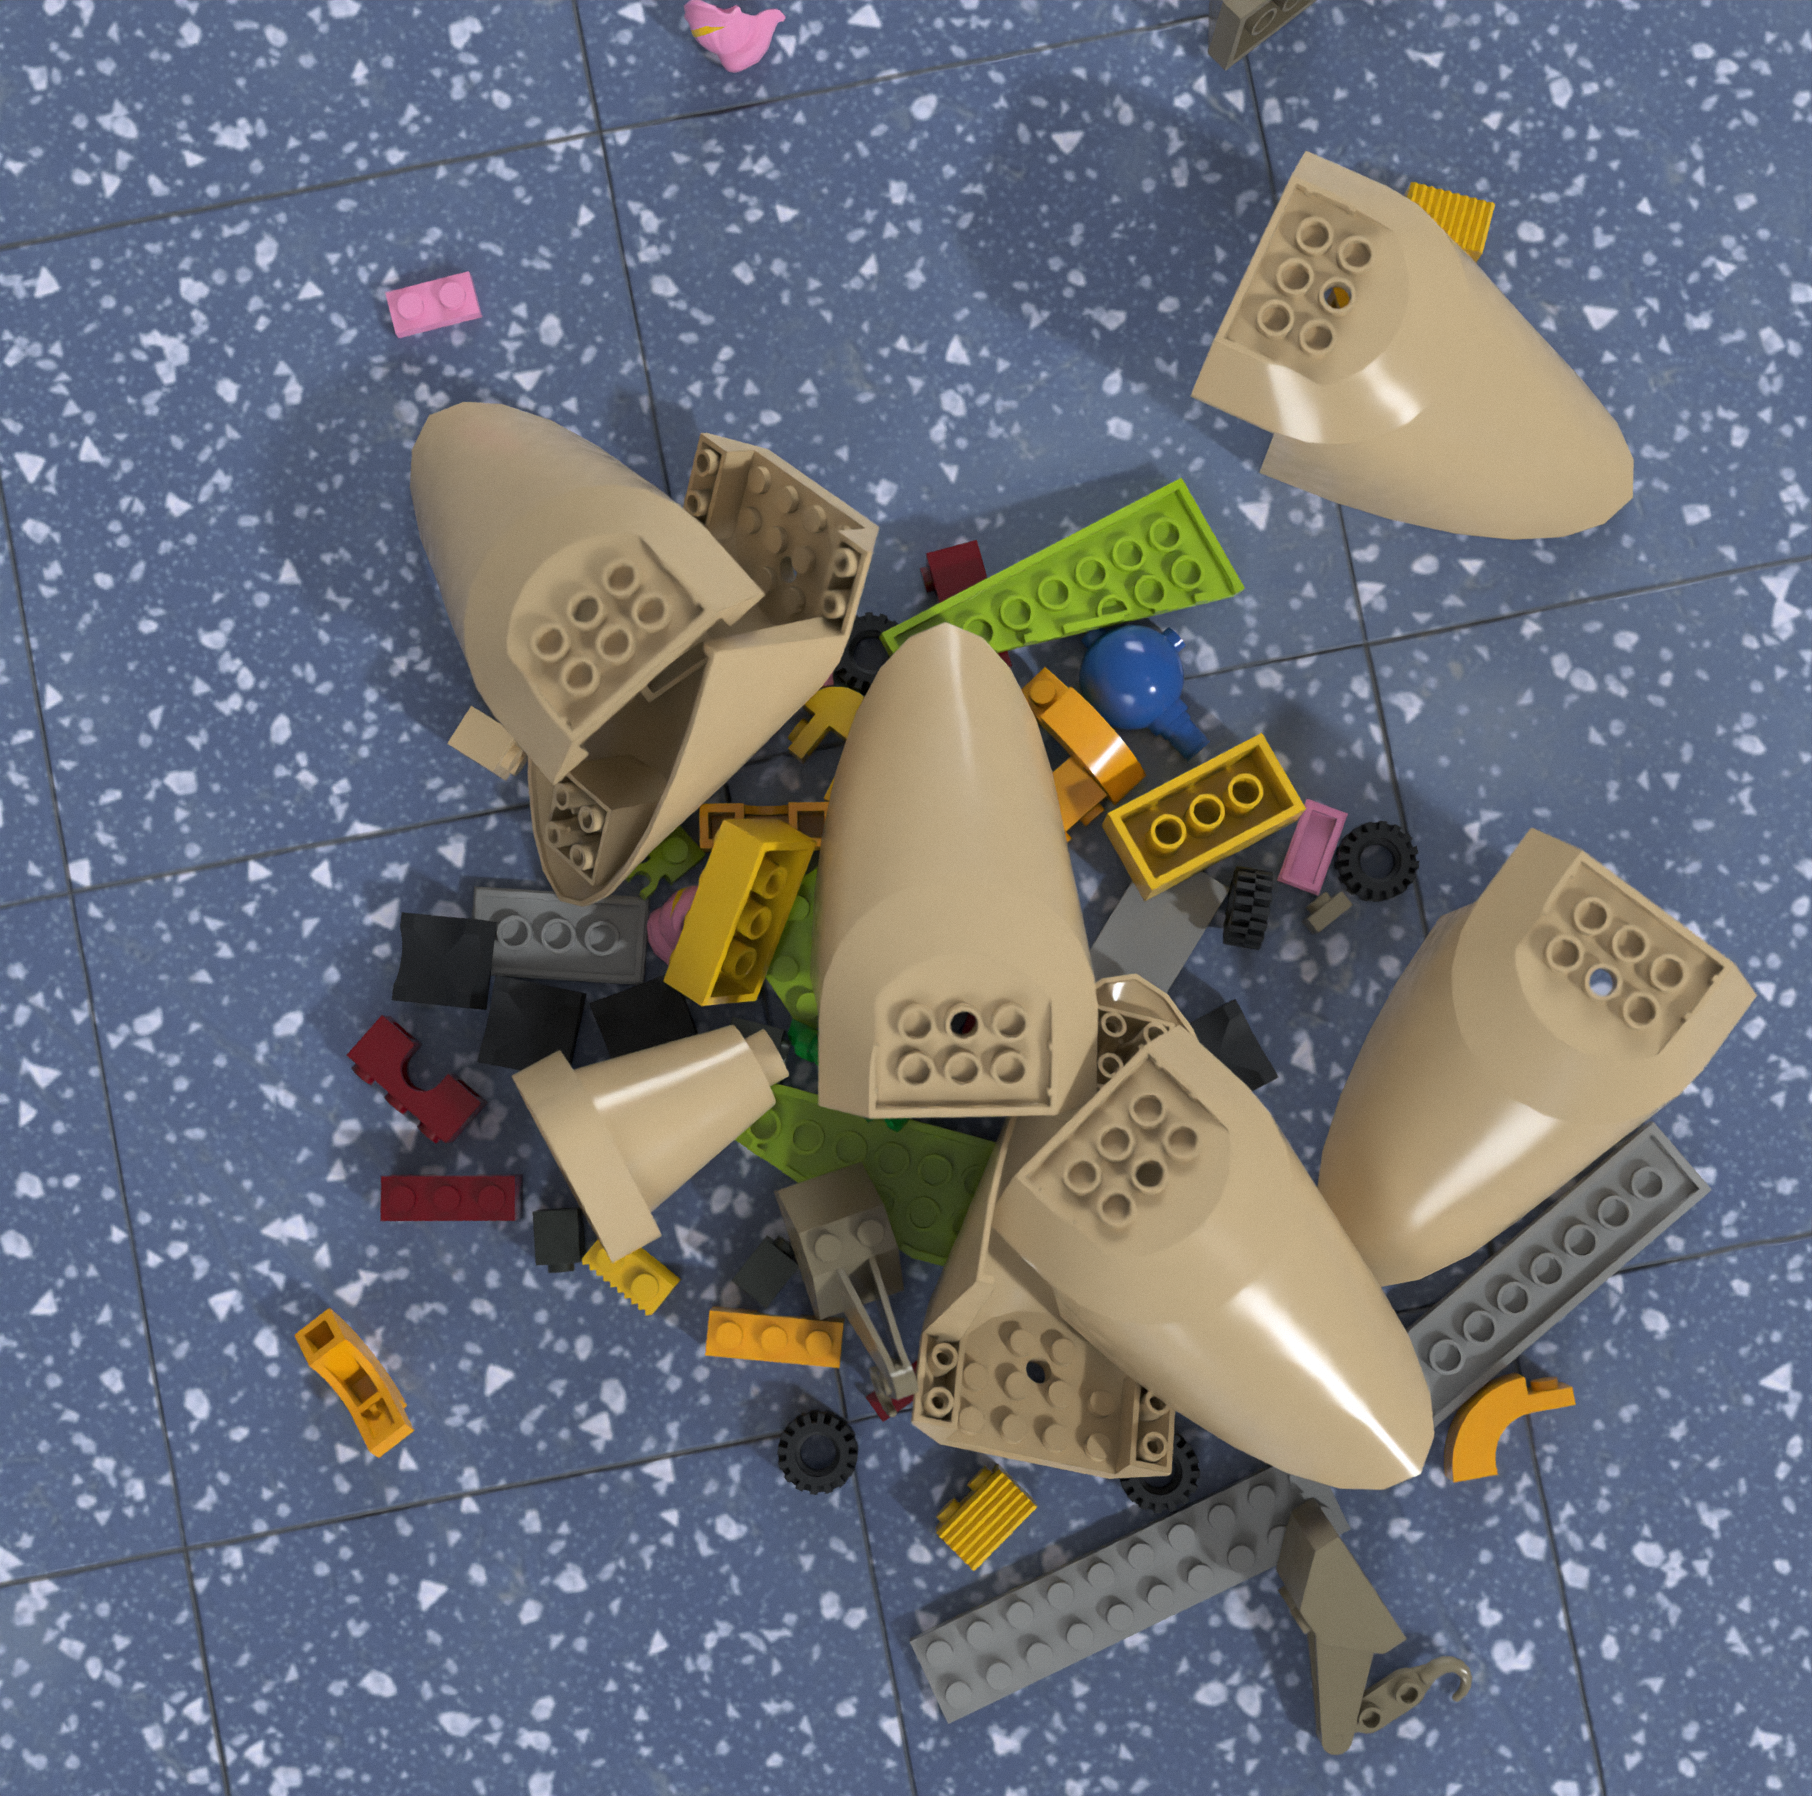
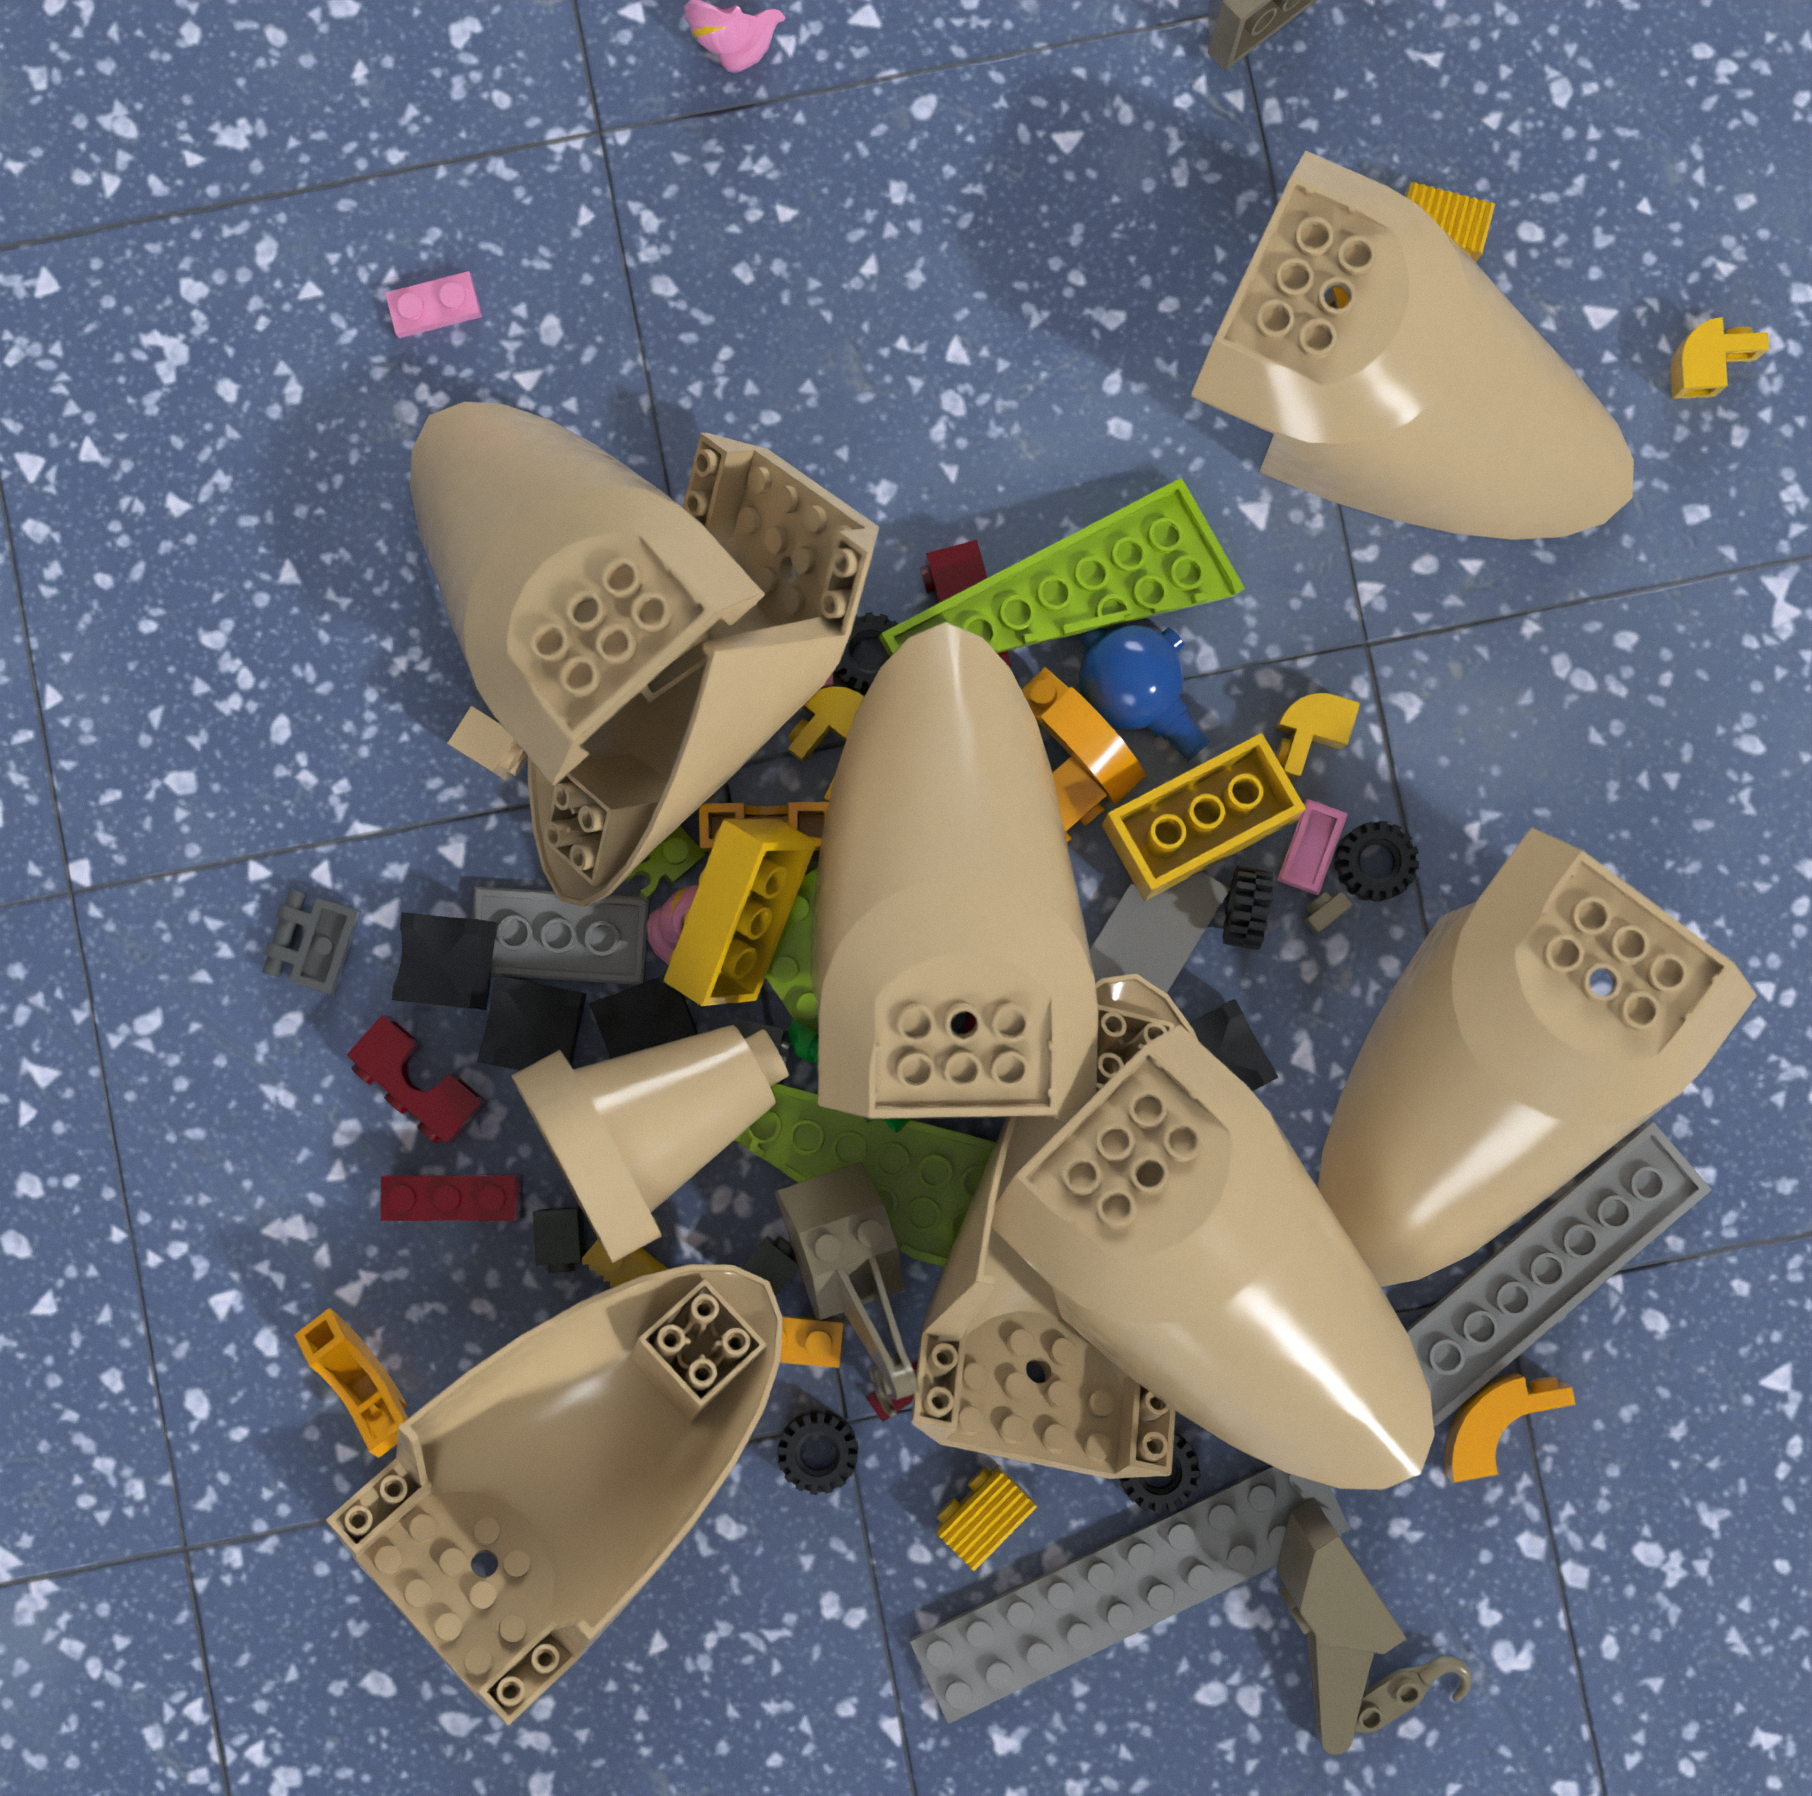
(323, 945): none -> dark grey plate
(572, 1467): none -> tan piece
(1314, 718): none -> yellow brick
(1701, 358): none -> yellow brick

